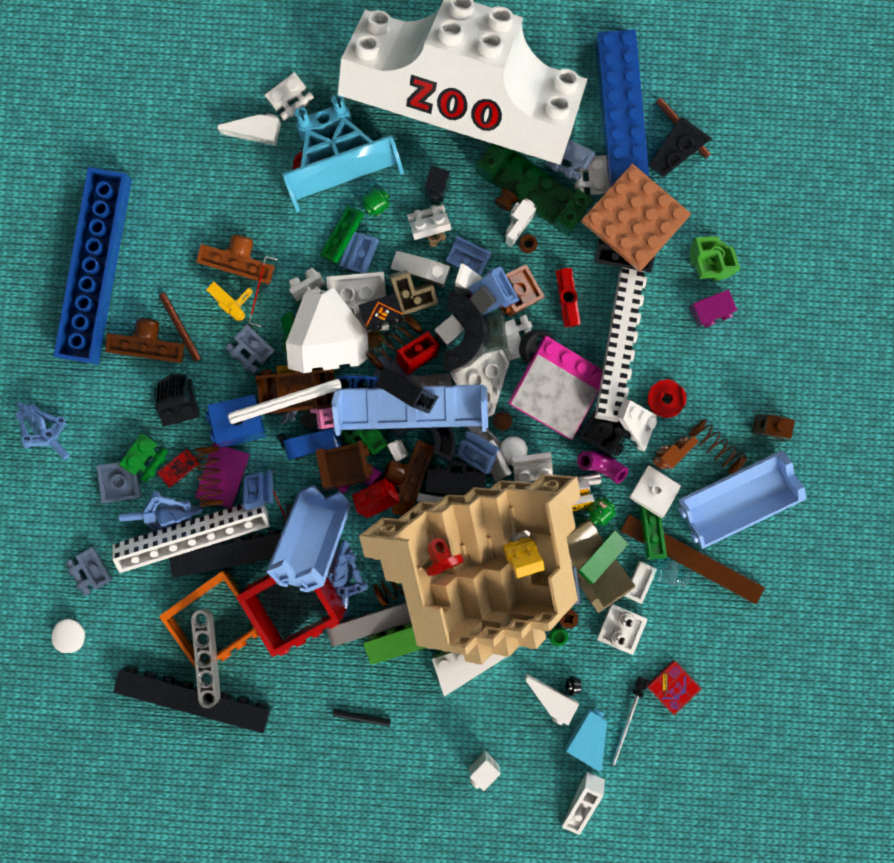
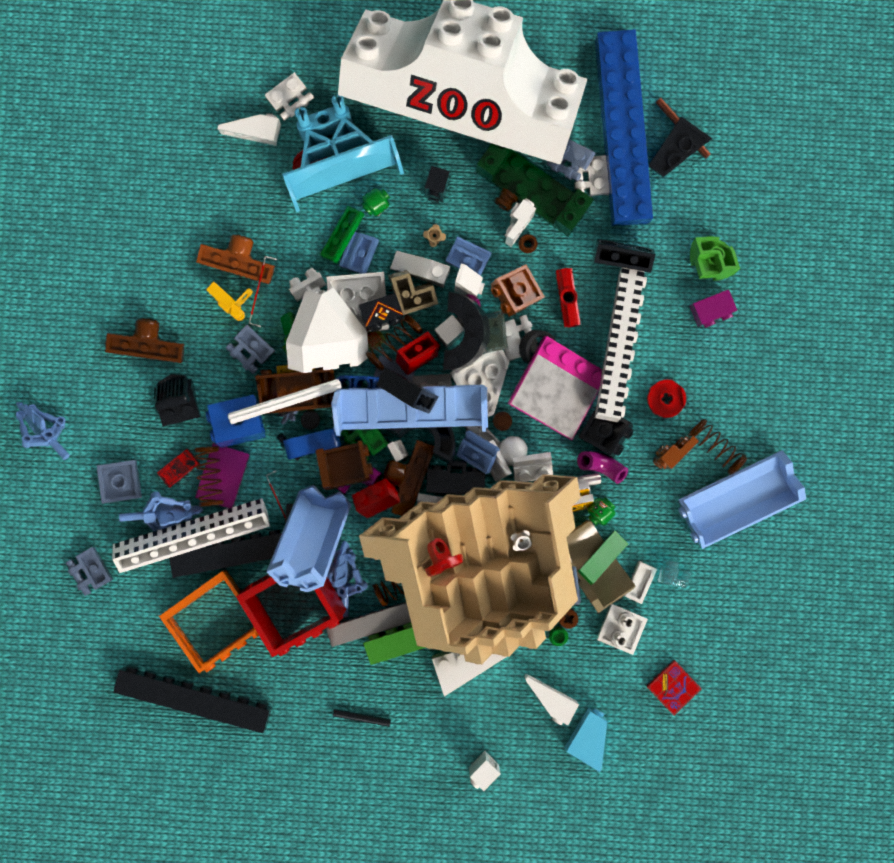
(68, 636): white piece -> none
(93, 266): blue brick -> none
(138, 454): green plate -> none
(179, 326): copper bar -> none
(201, 666): light grey beam -> none
(258, 490): medium blue plate -> none
(324, 417): bright pink panel -> none
(431, 225): white plate -> none
(483, 299): dark grey tile -> none
(499, 286): medium blue plate -> none
(523, 557): yellow piece -> none
(573, 685): black plate -> none
(584, 803): white slope -> none
(636, 217): nougat plate -> none
(638, 422): white wing -> none
(641, 684): piece -> none
(652, 534): green tile -> none
(655, 491): white plate -> none
(700, 563): reddish brown tile -> none
(774, 426): reddish brown torso -> none

